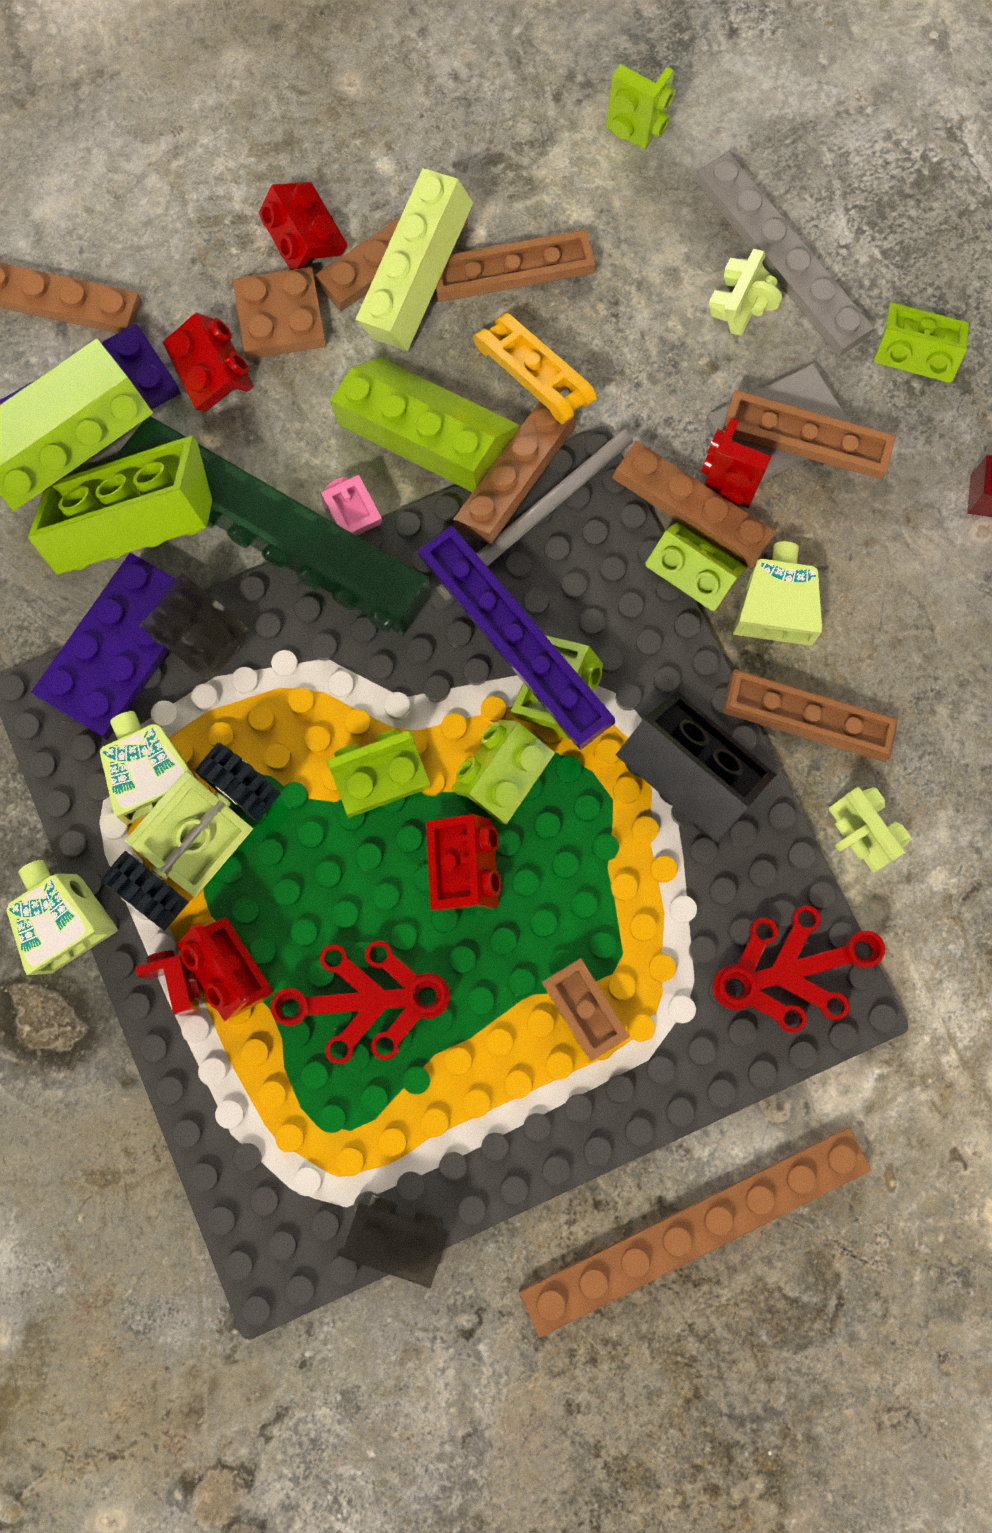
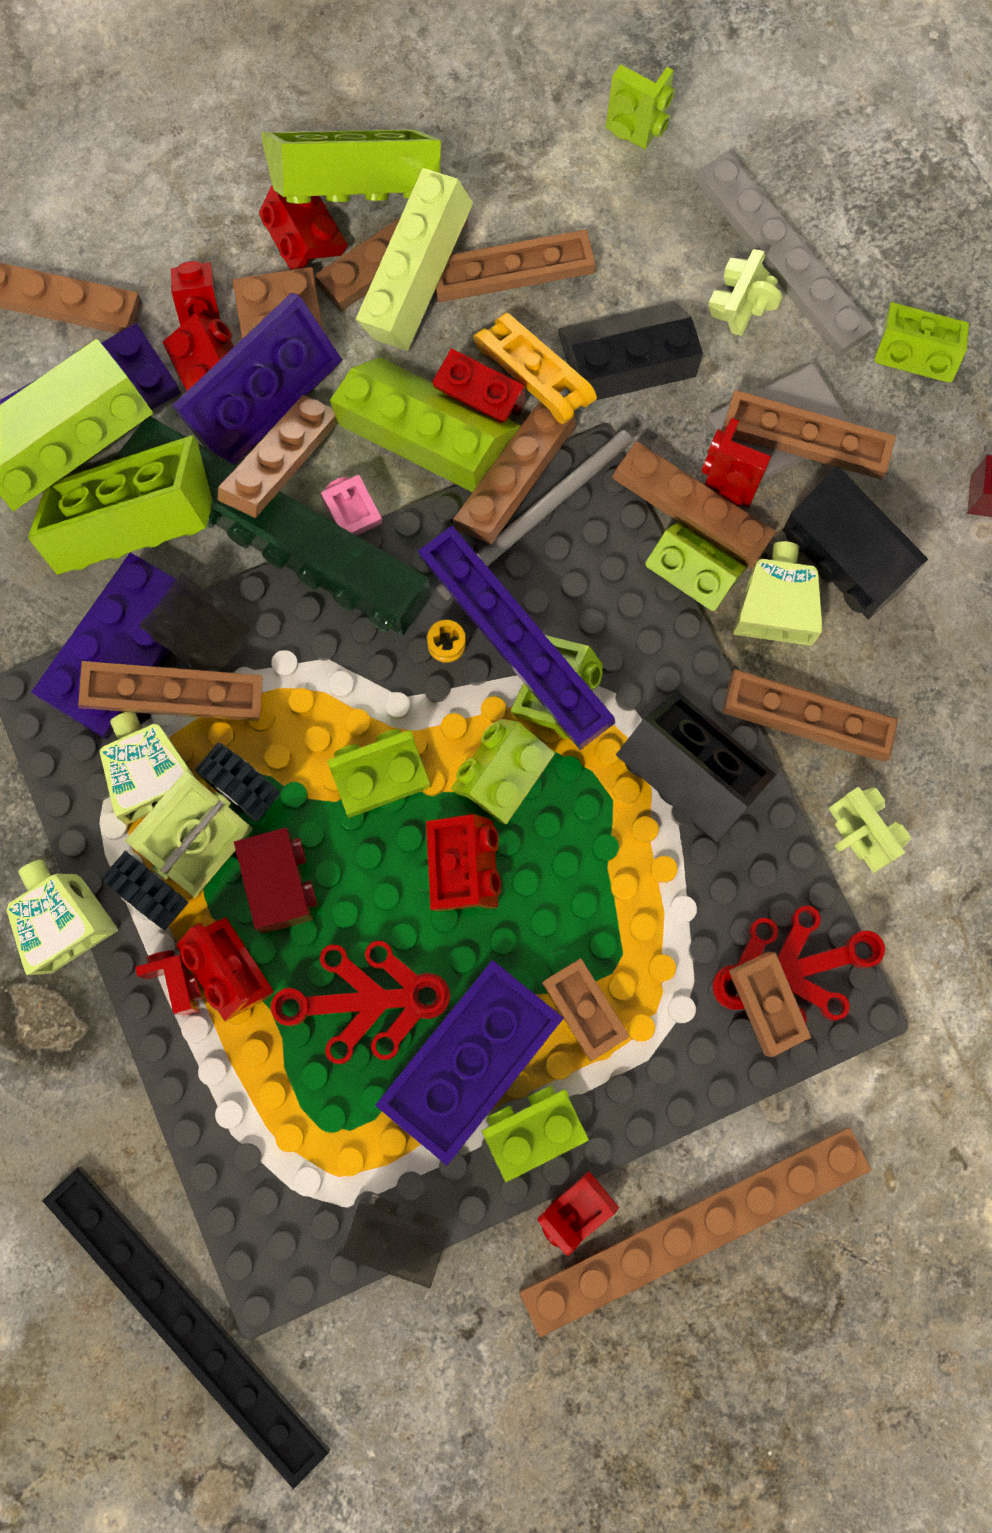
(170, 691): none -> medium nougat plate
(187, 1327): none -> black tile
(194, 290): none -> red bracket
(258, 380): none -> dark purple plate
(275, 880): none -> dark red brick
(277, 456): none -> medium nougat plate
(348, 163): none -> lime slope
(433, 637): none -> yellow bush
(469, 1062): none -> dark purple plate
(479, 386): none -> red bracket
(533, 1134): none -> lime bracket
(576, 1213): none -> red bracket
(634, 350): none -> black slope
(770, 1004): none -> medium nougat plate
(853, 544): none -> black slope

